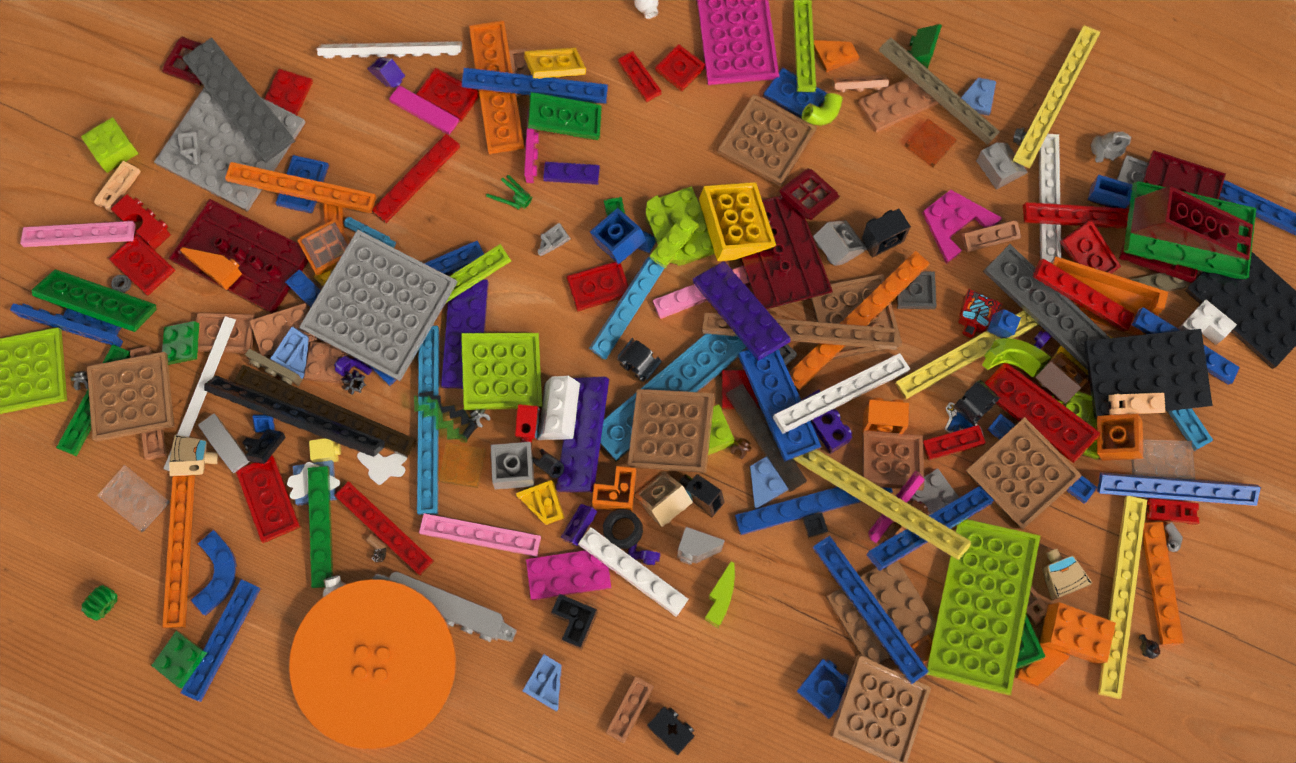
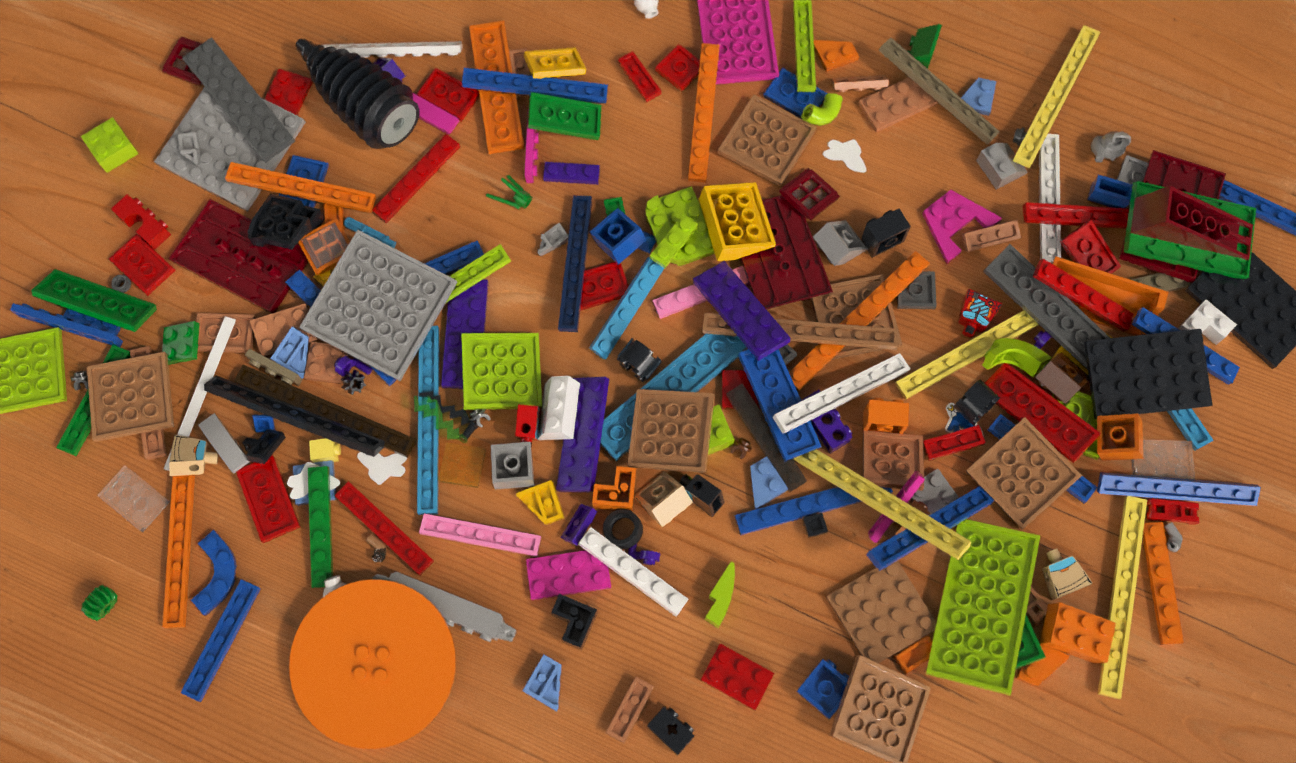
(78, 234): bright pink plate -> none
(117, 185): light nougat plate -> none
(179, 659): green plate -> none
(216, 266): orange slope -> none
(283, 222): none -> black slope
(362, 94): none -> black cone
(549, 464): black hinge -> none
(575, 264): none -> dark blue plate
(698, 546): light grey slope -> none
(703, 113): none -> orange plate
(737, 677): none -> red plate
(847, 152): none -> white sticker
(870, 610): blue plate -> none
(930, 143): clear orange plate -> none
(1003, 324): blue brick -> none
(1137, 403): light nougat plate -> none
(1149, 647): black piece -> none

